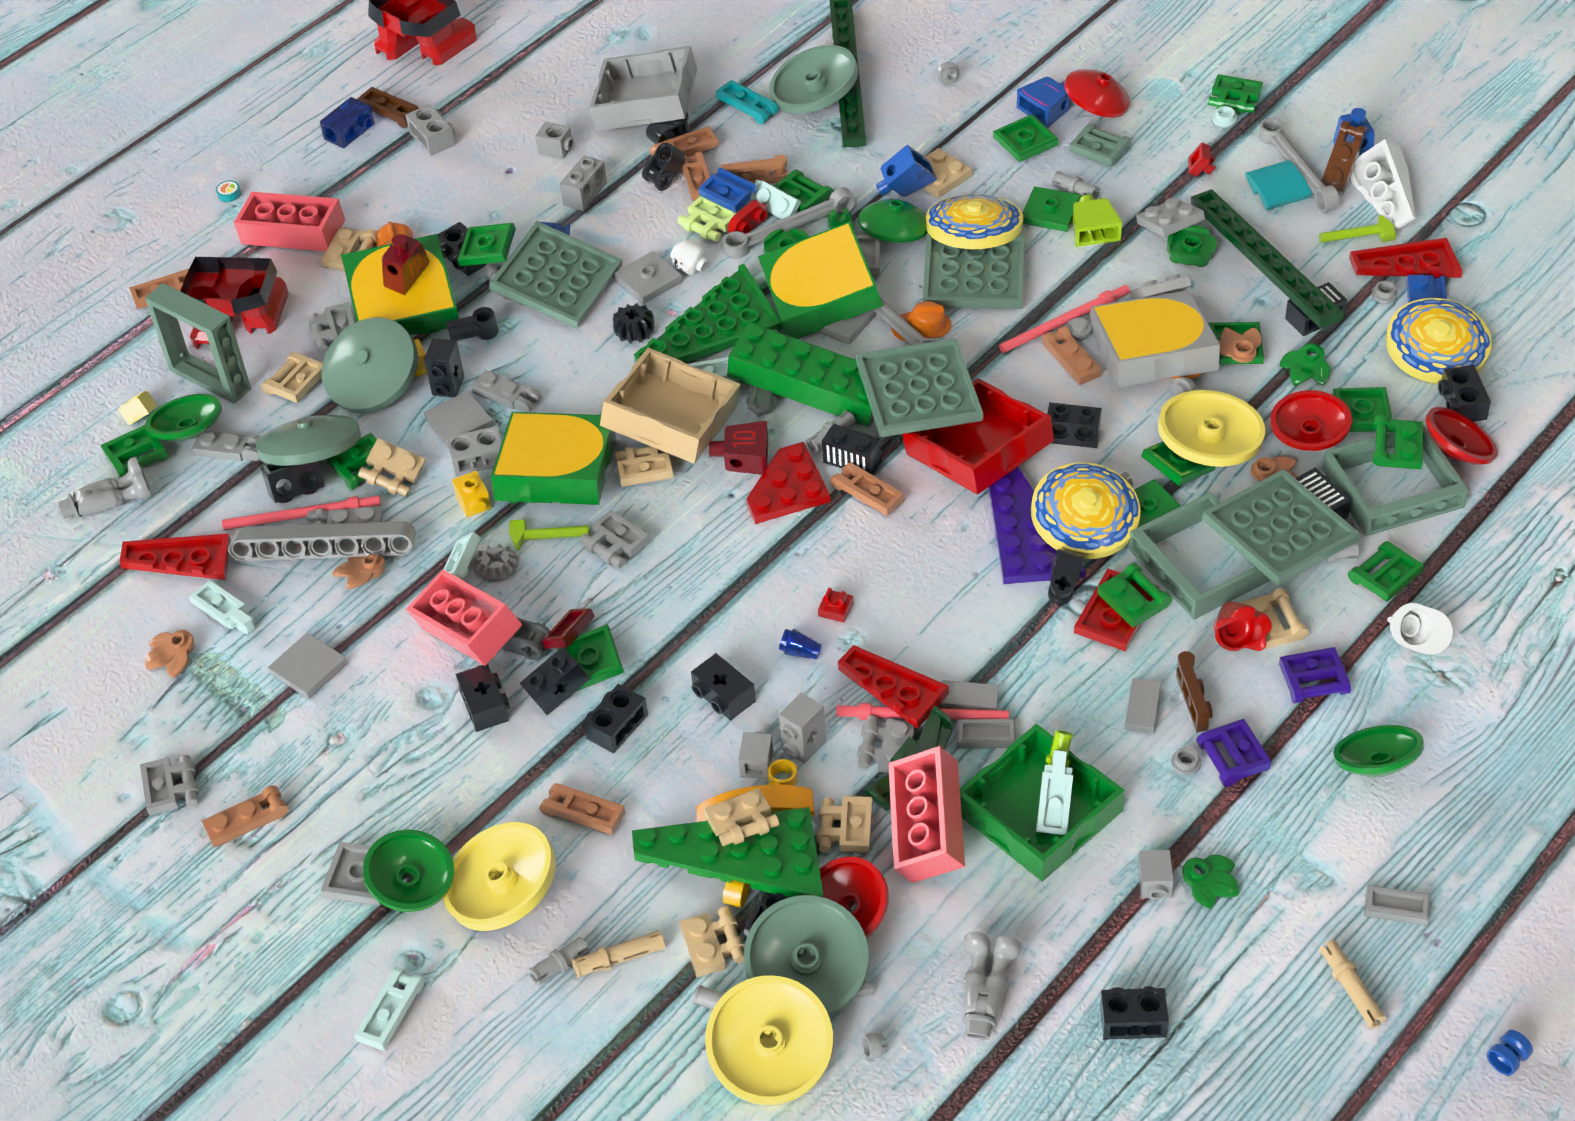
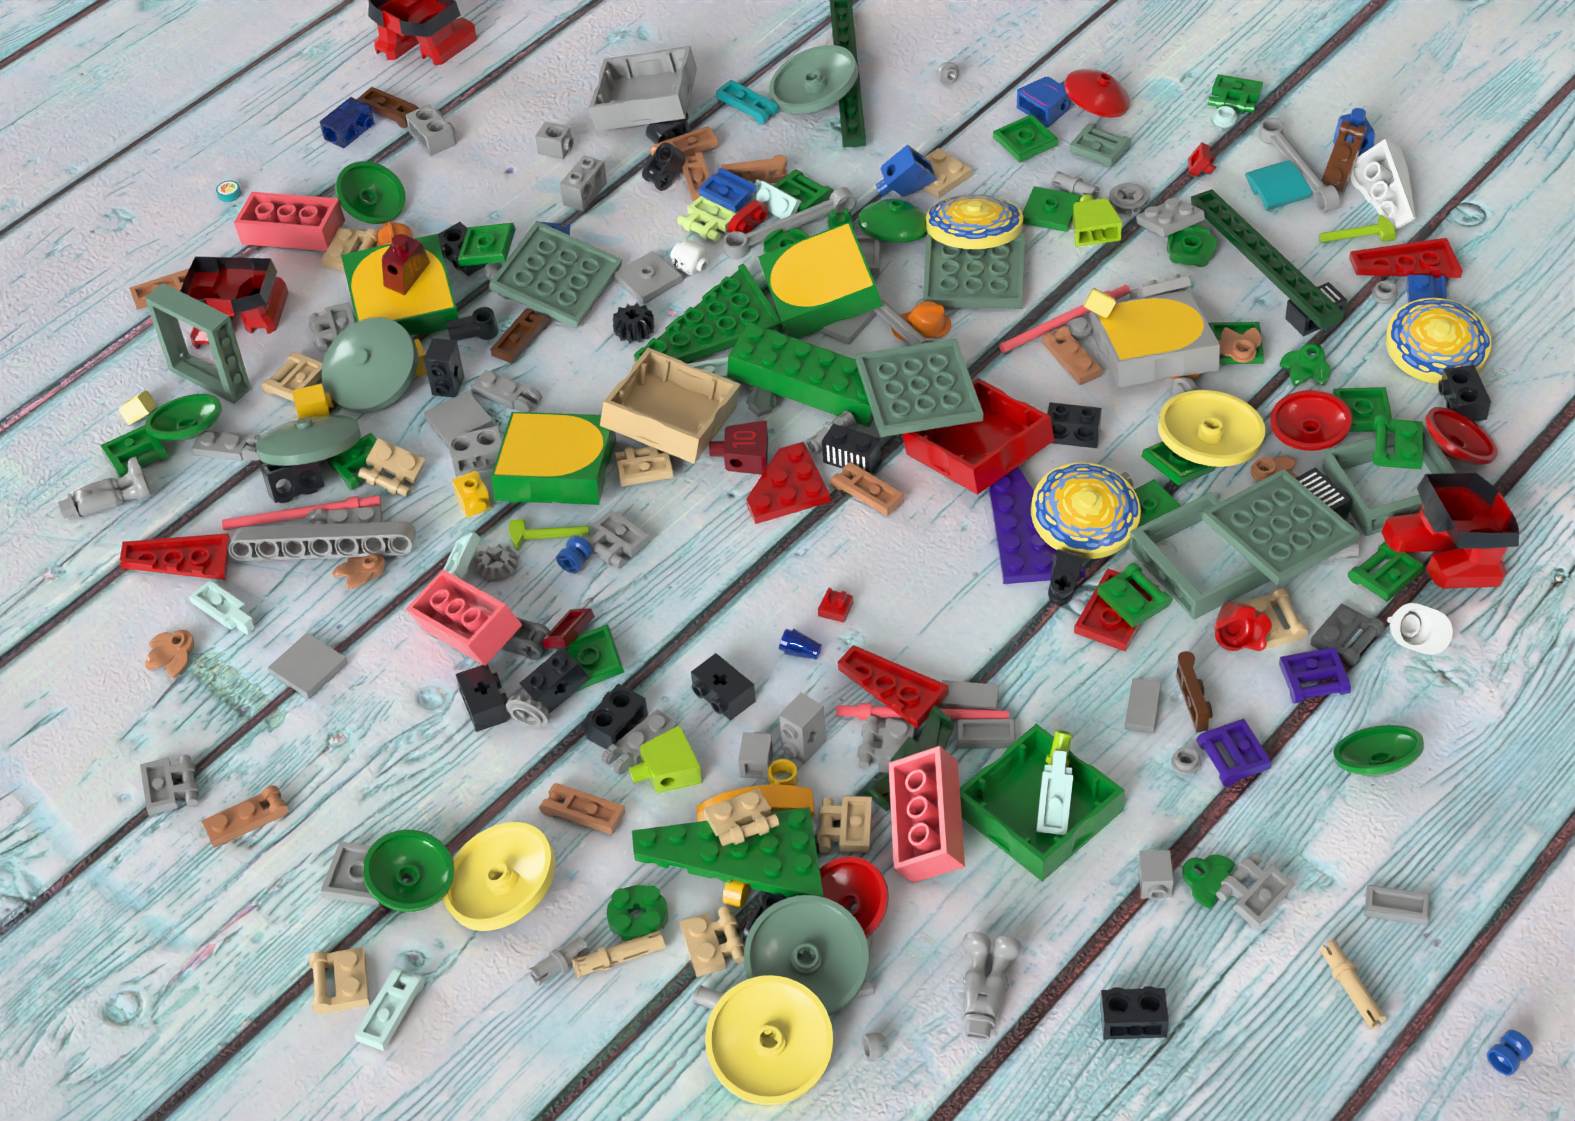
(312, 401): none -> yellow brick
(350, 980): none -> tan plate
(372, 183): none -> green dish
(519, 335): none -> reddish brown plate
(527, 711): none -> light grey gear
(574, 554): none -> blue wheel
(629, 745): none -> light grey hinge
(636, 898): none -> green plate
(667, 762): none -> lime torso
(1099, 302): none -> light yellow slope
(1128, 190): none -> light grey gear
(1262, 896): none -> light grey plate
(1341, 628): none -> dark grey plate
(1460, 513): none -> red piece

